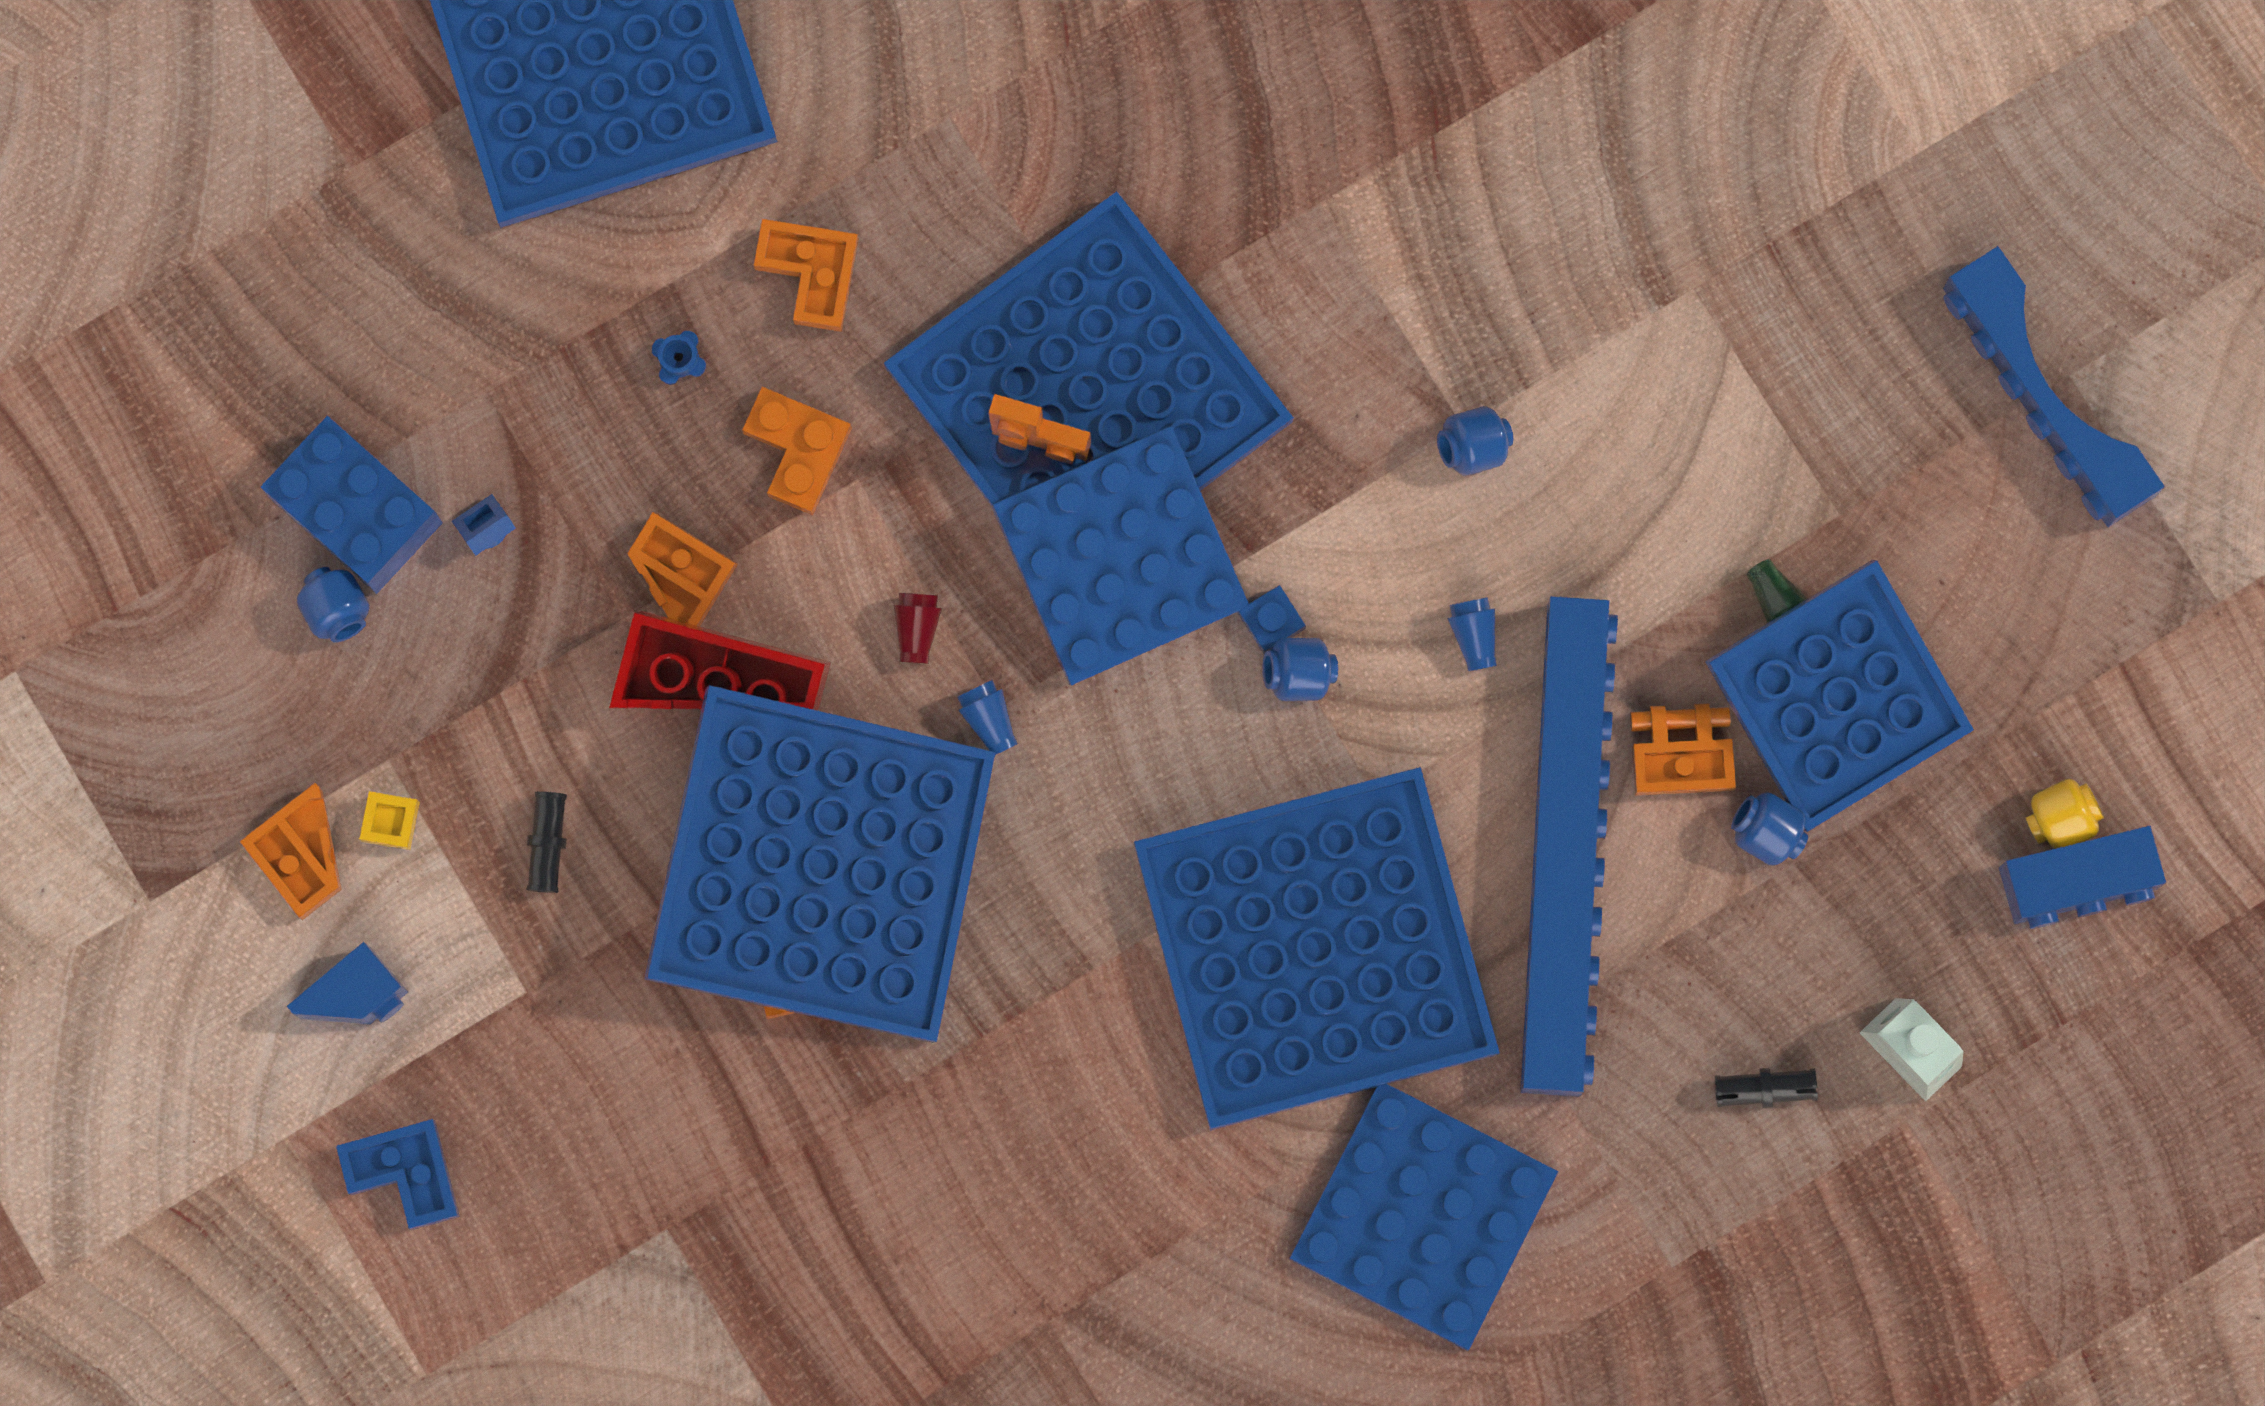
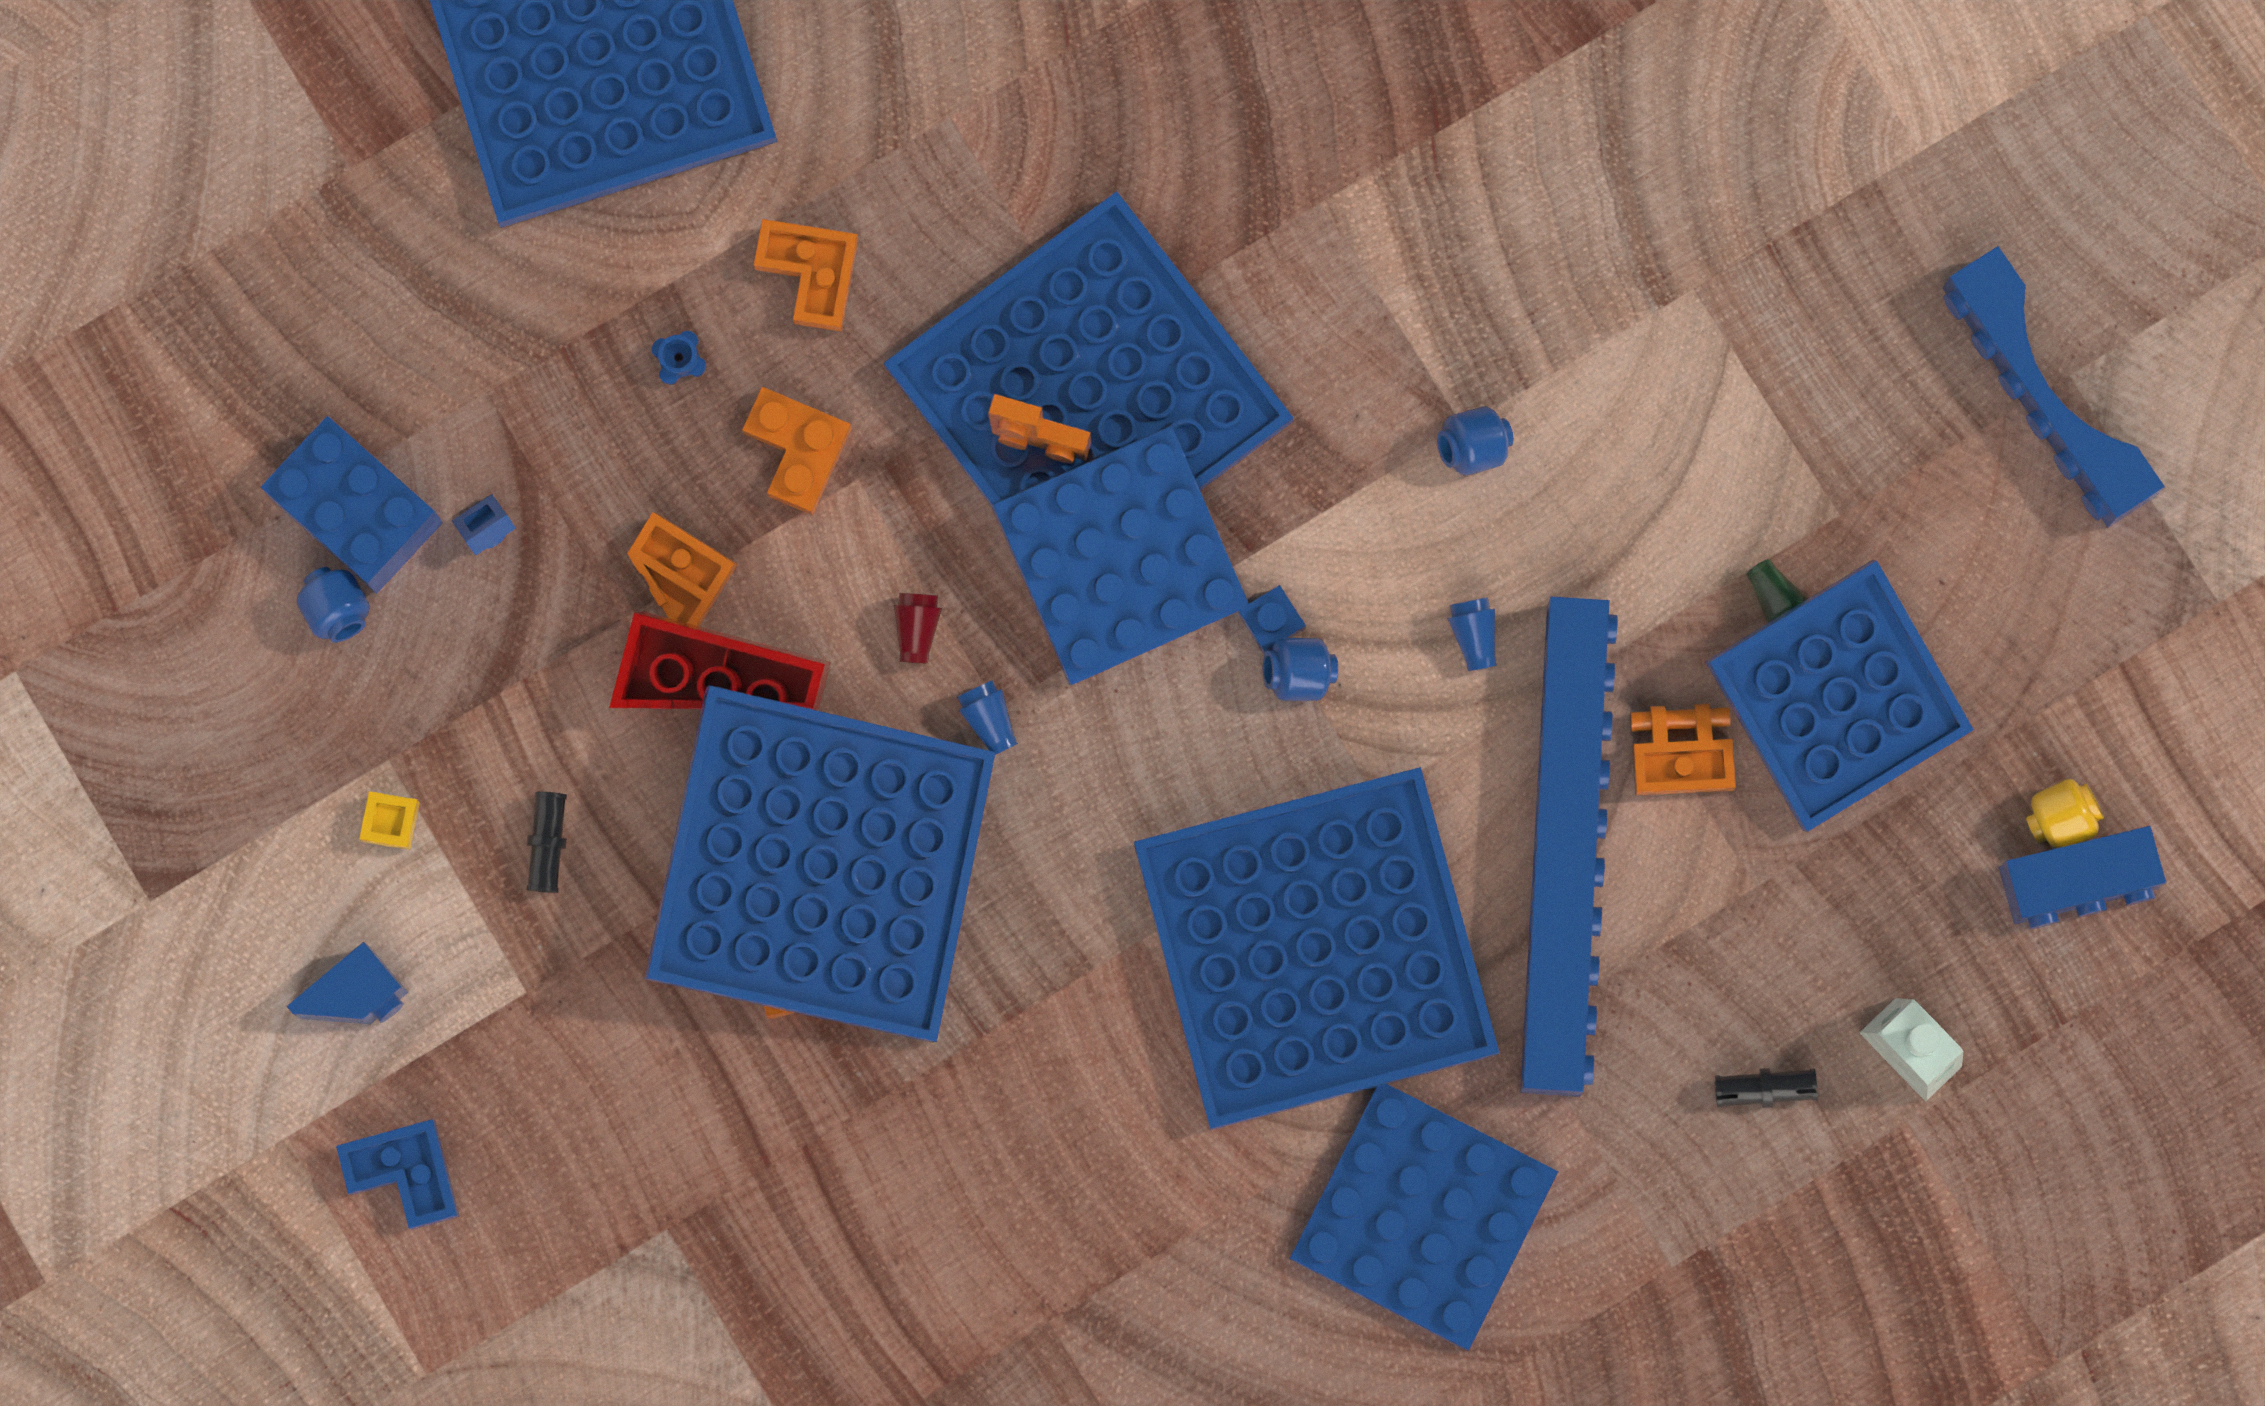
(298, 852): orange wing -> none
(1769, 828): blue head -> none

